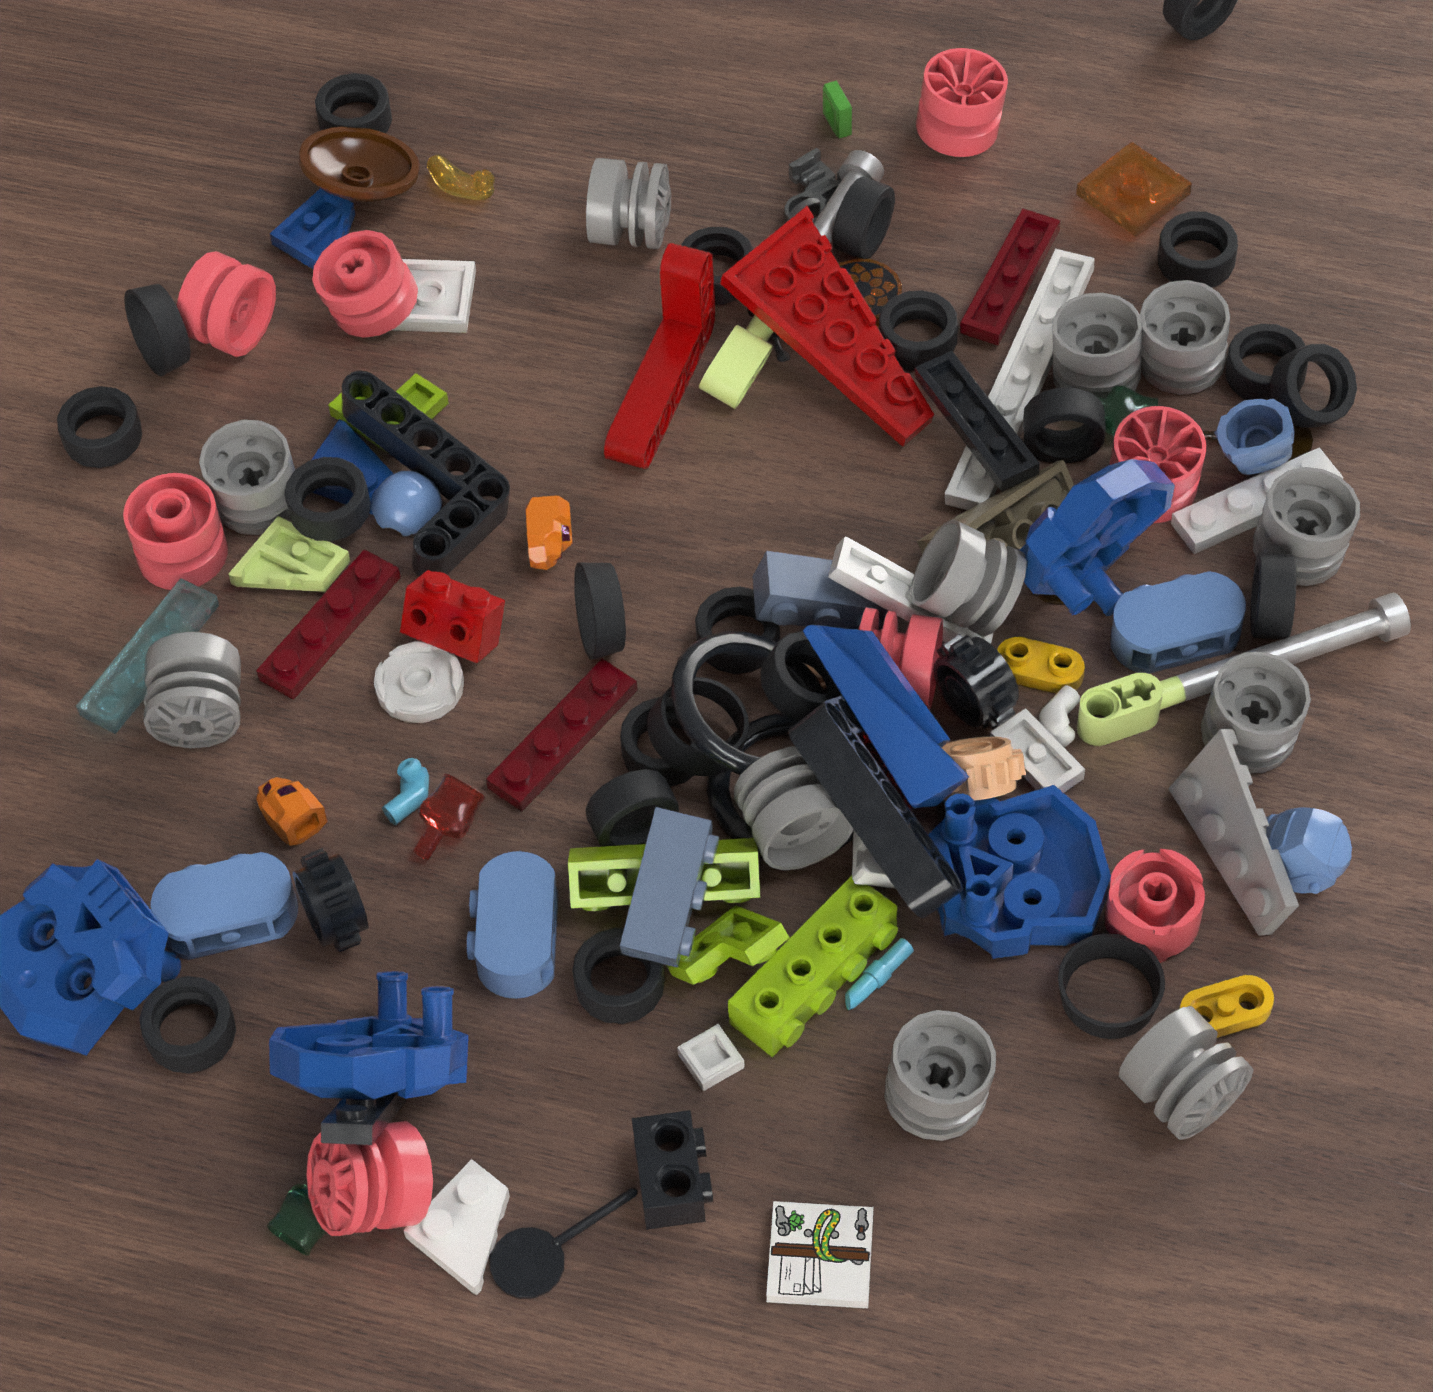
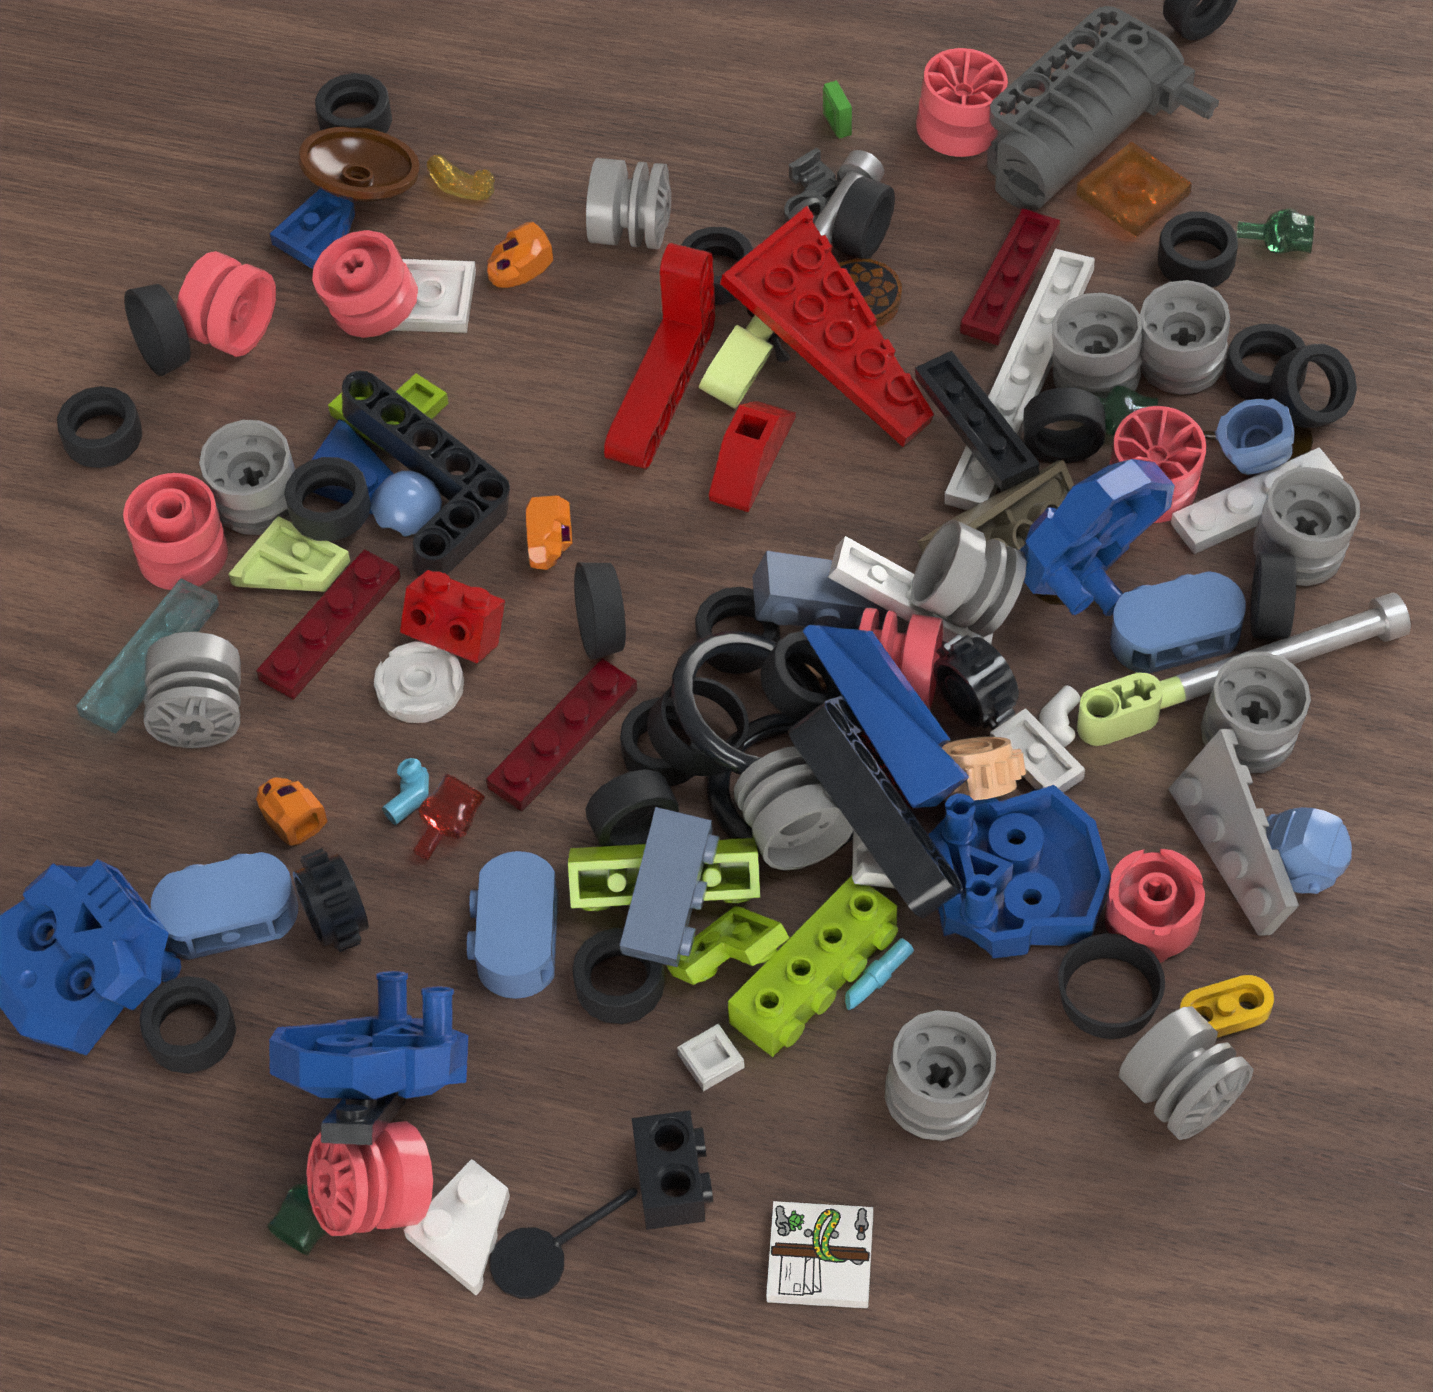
(520, 256): none -> orange rock
(749, 453): none -> red slope
(923, 306): black tyre -> none
(1039, 663): yellow plate -> none
(1085, 104): none -> dark grey piece
(1282, 231): none -> clear green piece

